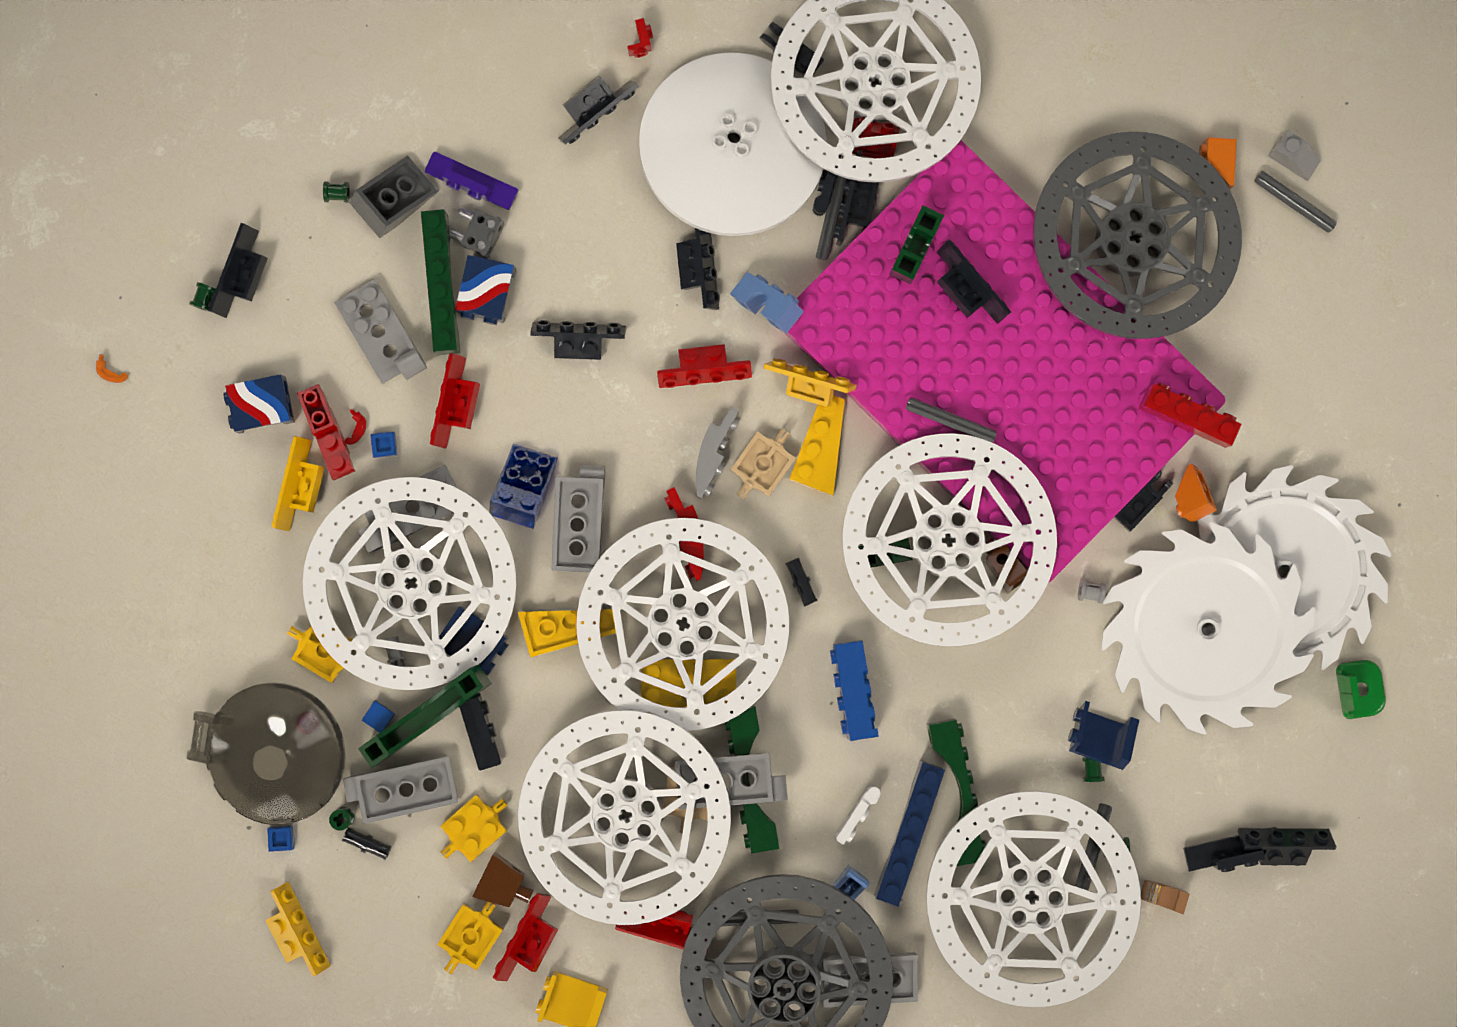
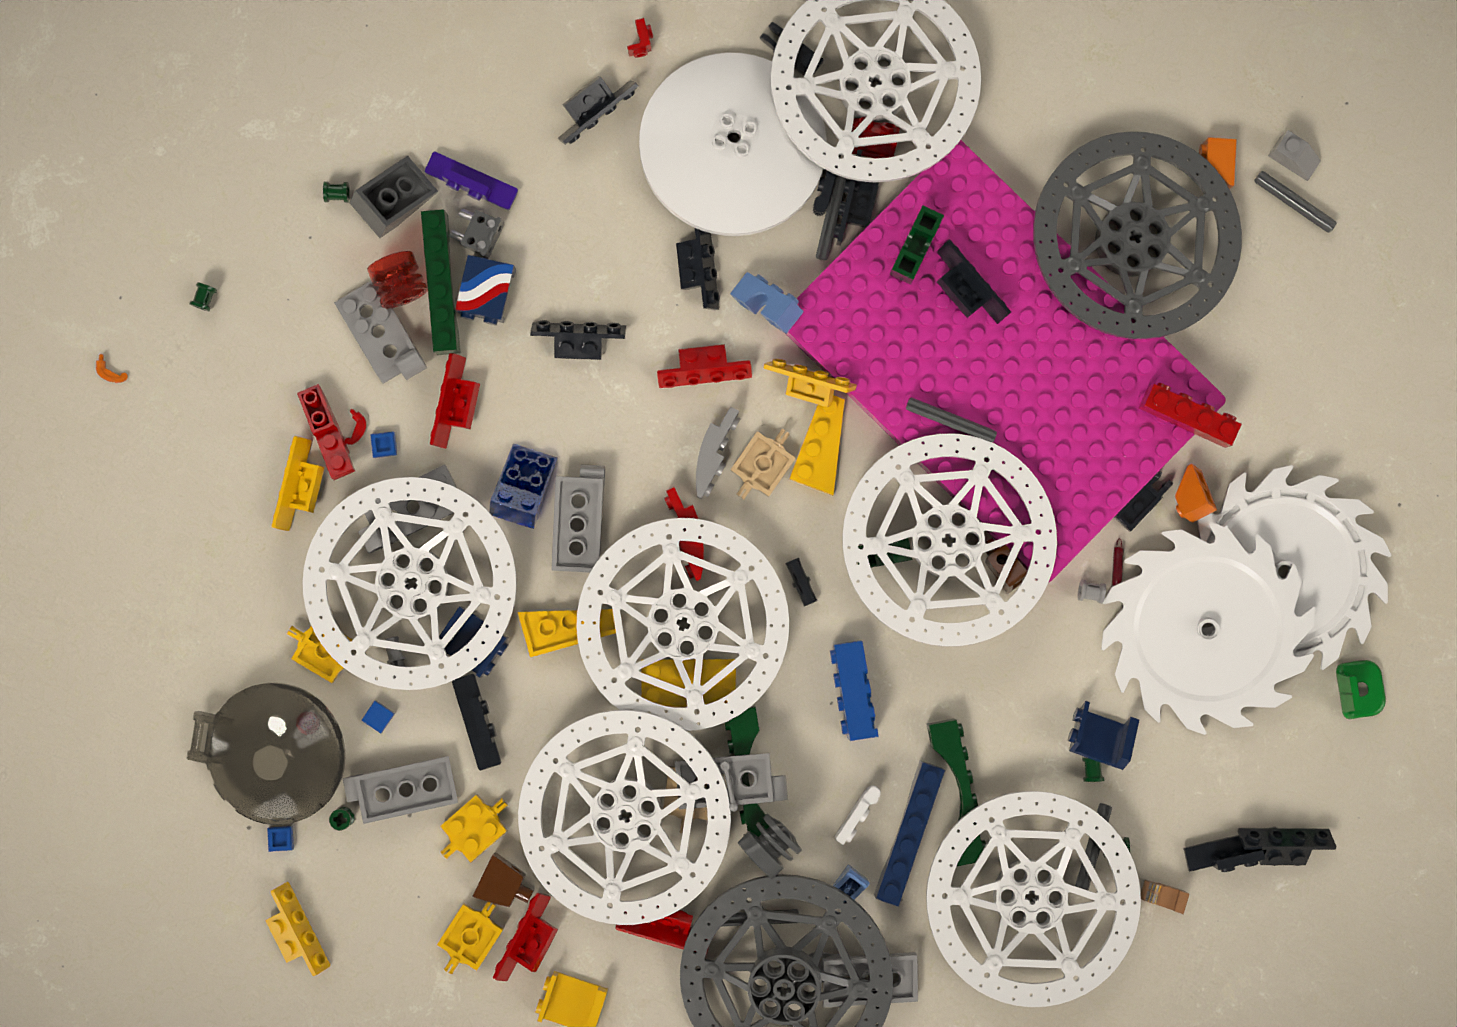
(240, 272): black bracket -> none
(258, 403): panel -> none
(366, 843): black pin -> none
(397, 279): none -> clear red wheel
(425, 716): dark green arch -> none
(725, 766): none -> light grey hinge
(769, 845): none -> dark grey wheel
(1117, 565): none -> dark red piece

